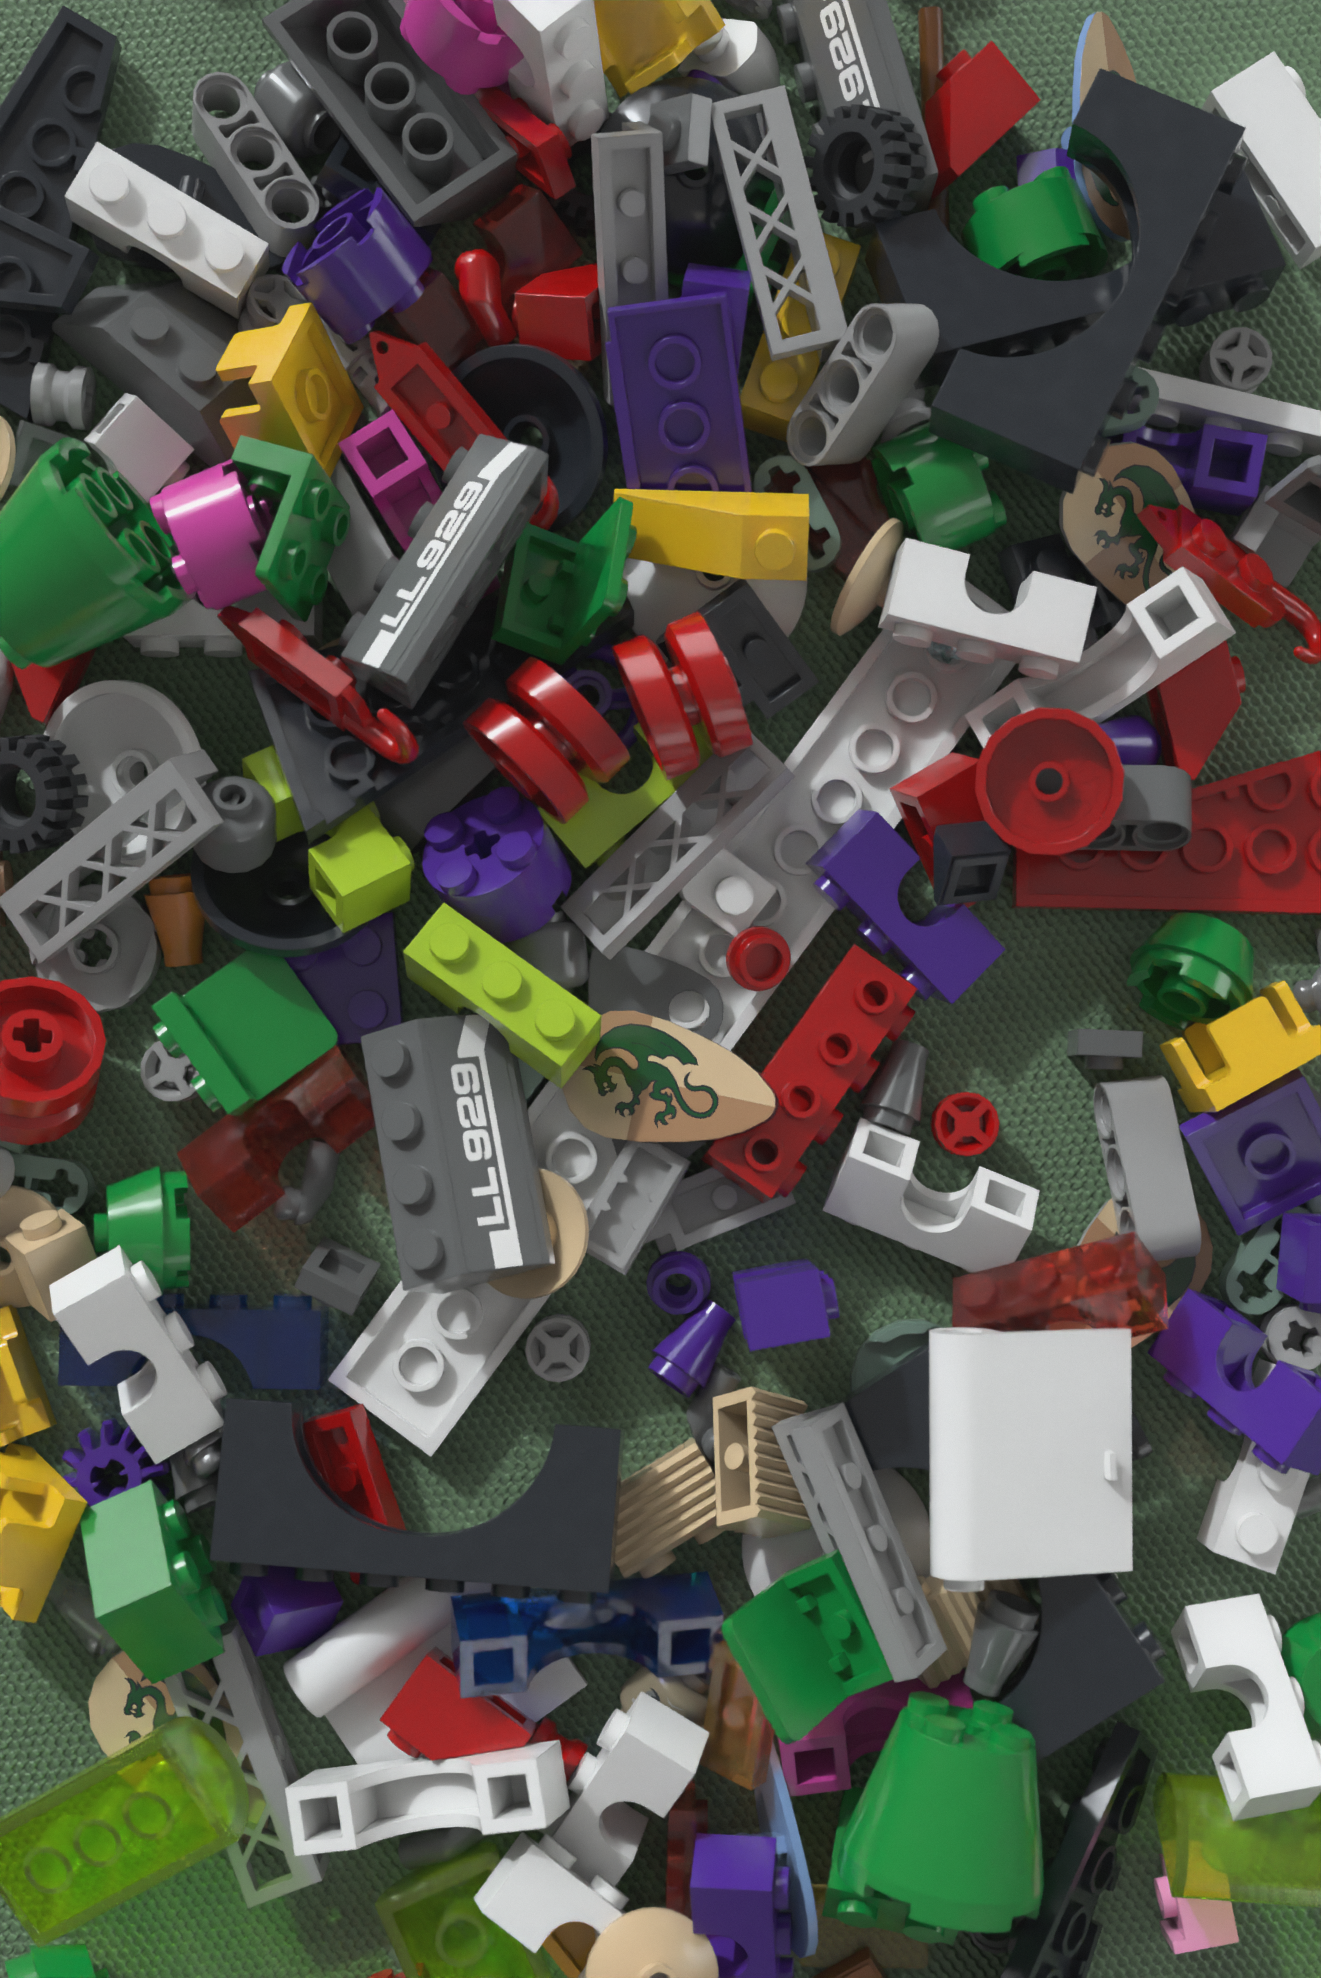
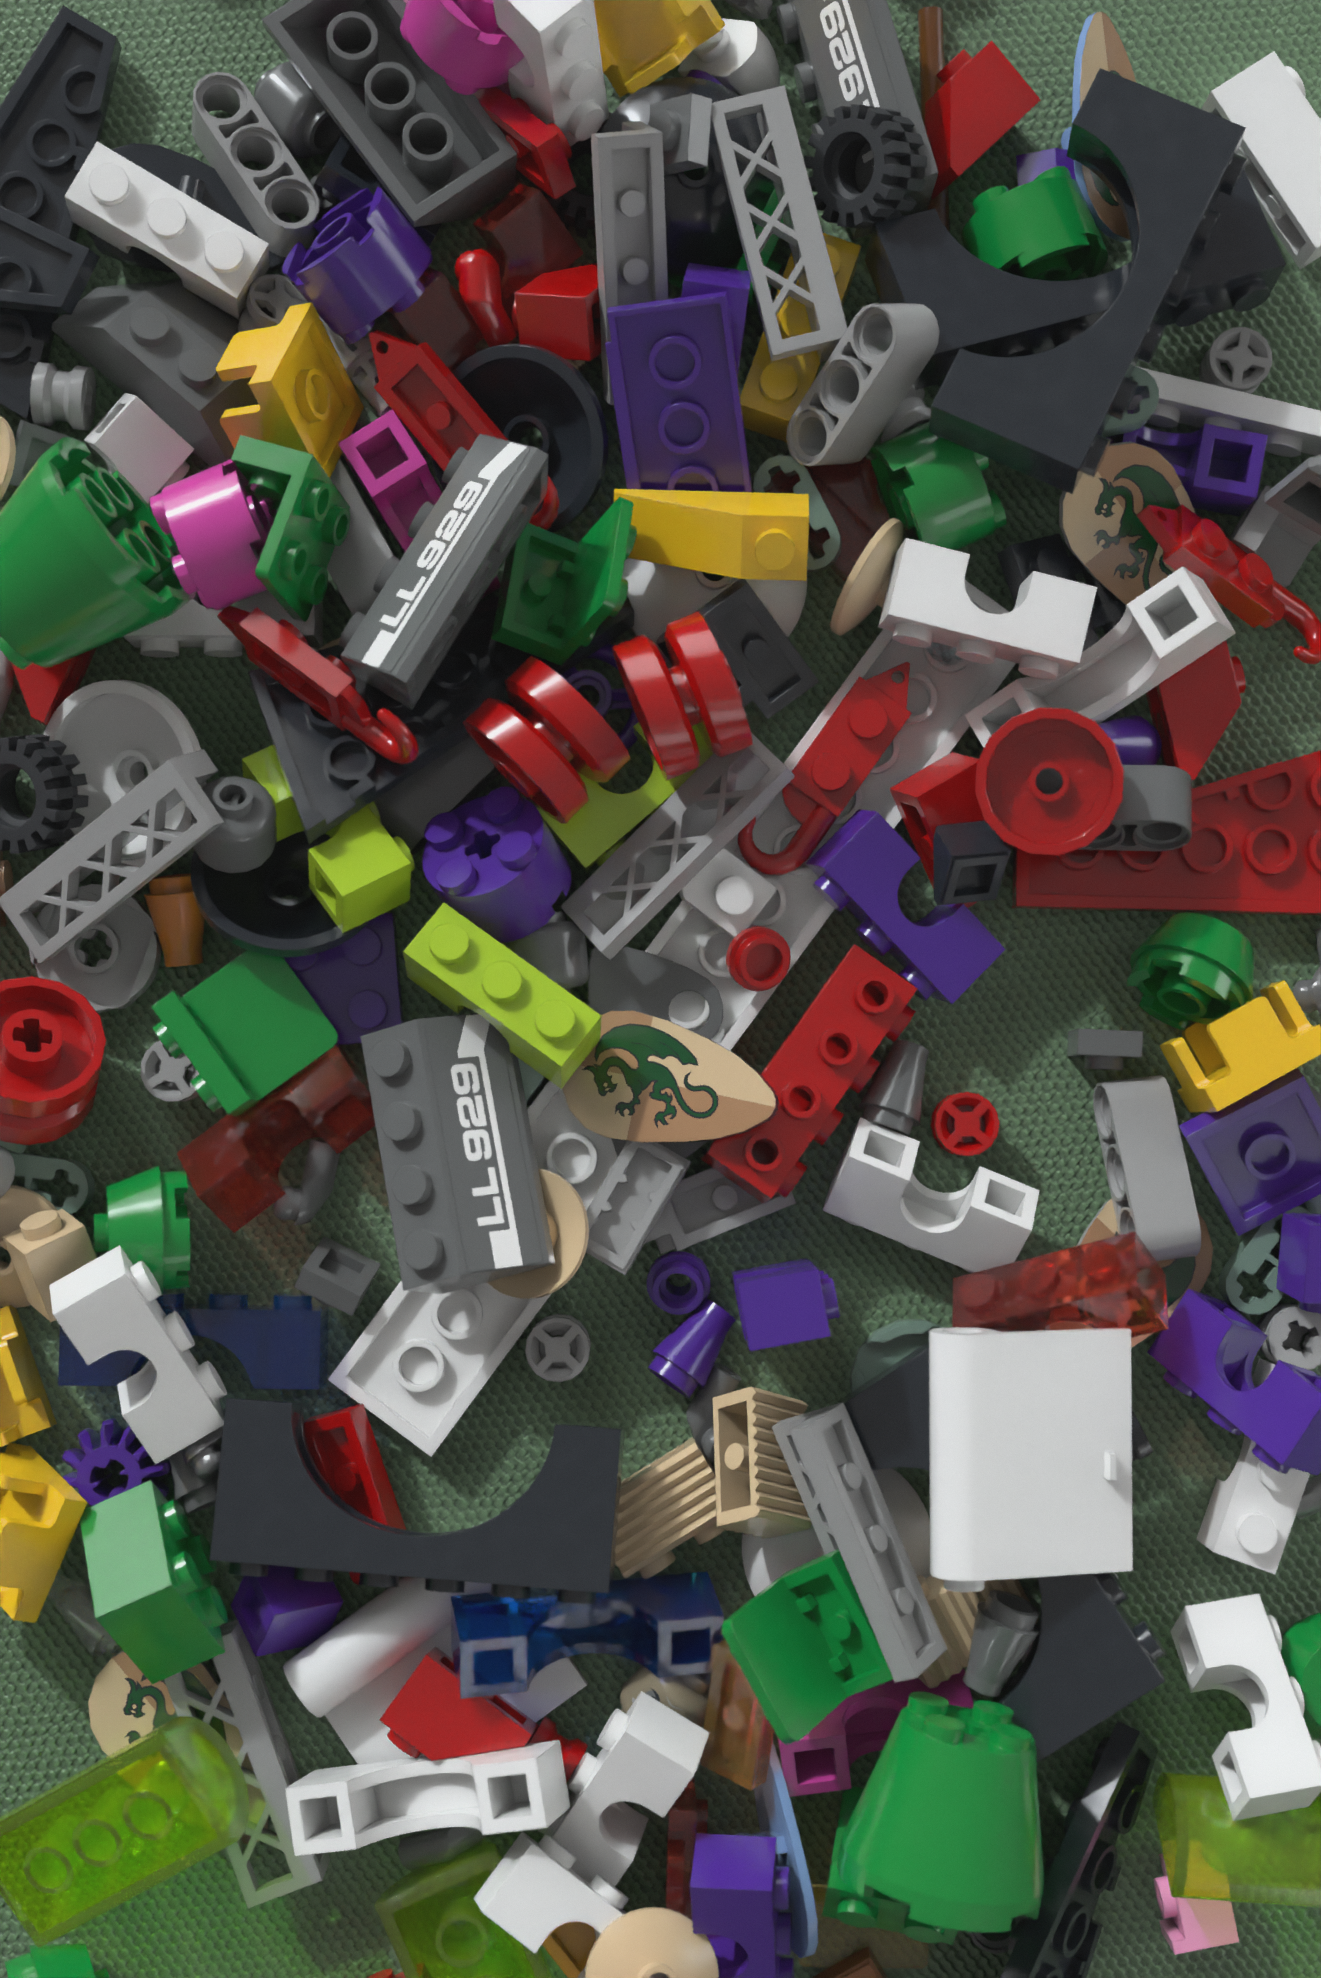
(835, 767): none -> red plate

